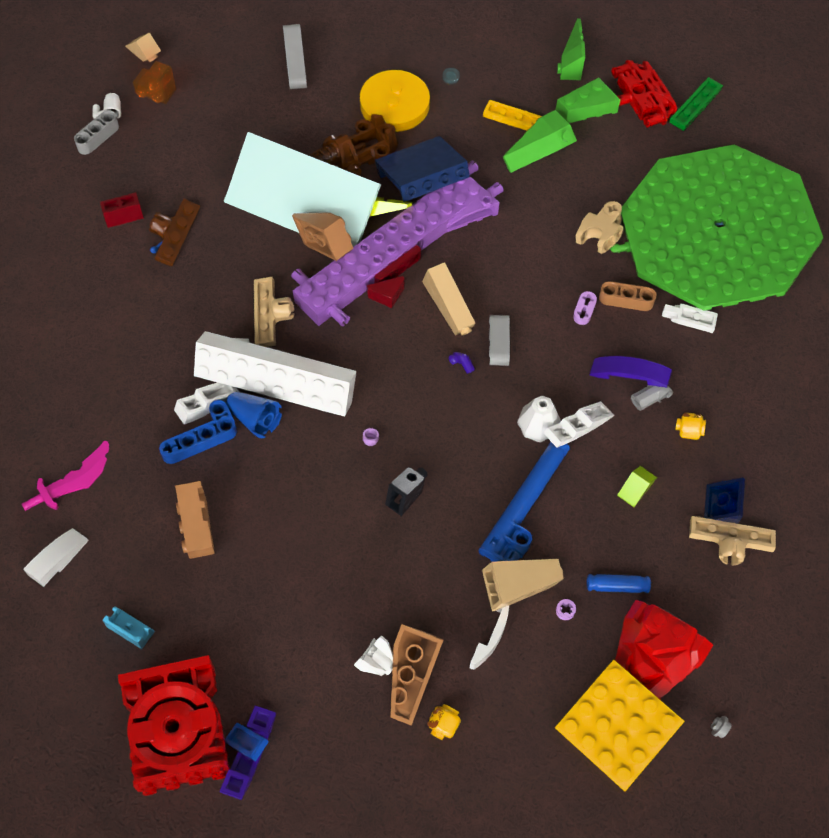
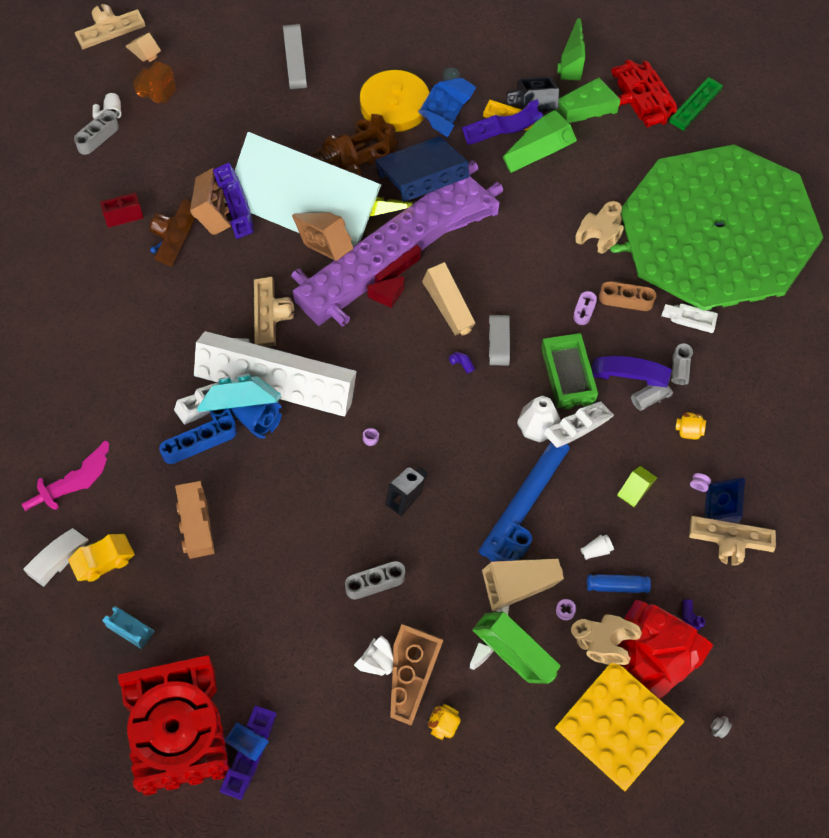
(101, 557): none -> yellow brick
(108, 26): none -> tan plate
(209, 203): none -> medium nougat wedge
(236, 200): none -> dark purple slope
(238, 393): none -> wedge
(382, 572): none -> light grey beam
(445, 103): none -> blue piece
(502, 124): none -> dark purple piece
(516, 648): none -> bright green window
(535, 88): none -> black hinge
(569, 371): none -> bright green window
(597, 547): none -> white cone
(603, 638): none -> tan piece
(681, 365): none -> light grey piece
(689, 617): none -> dark purple arm
(700, 482): none -> lavender bush

